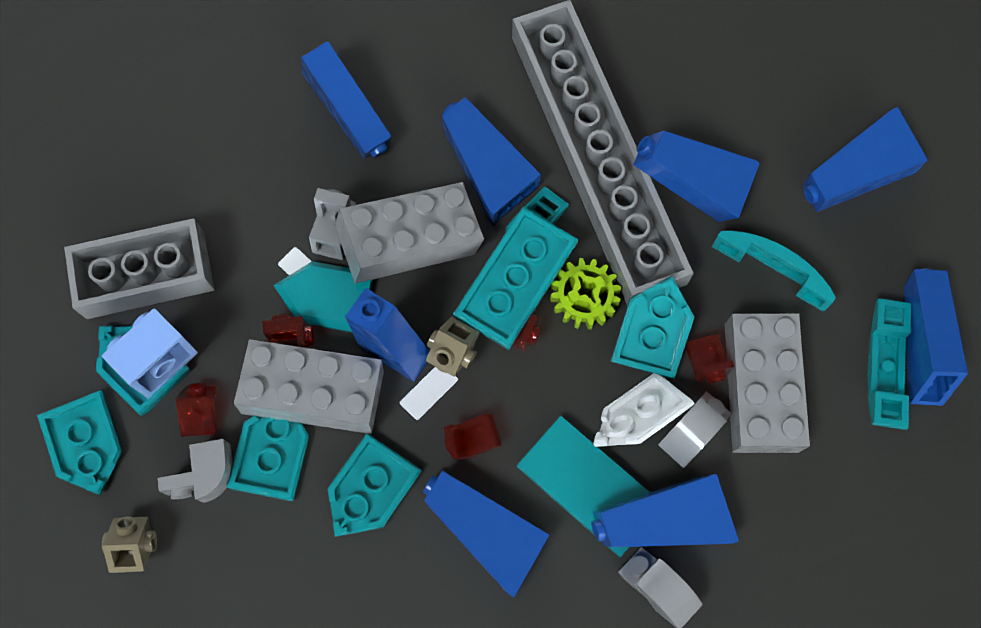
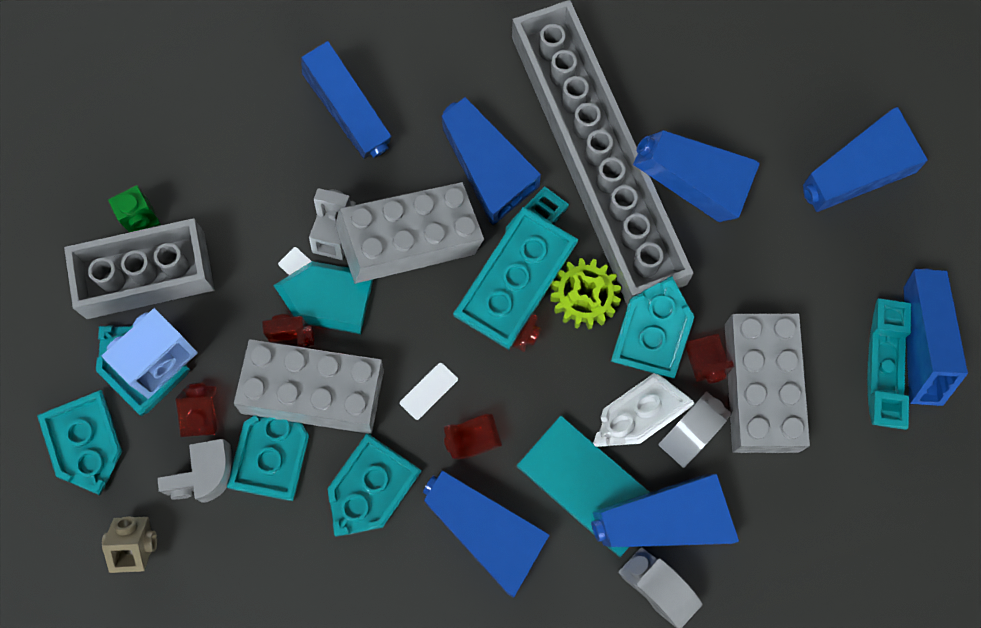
(134, 210): none -> green brick
(386, 335): blue slope -> none
(452, 346): dark tan brick -> none
(813, 286): teal slope -> none

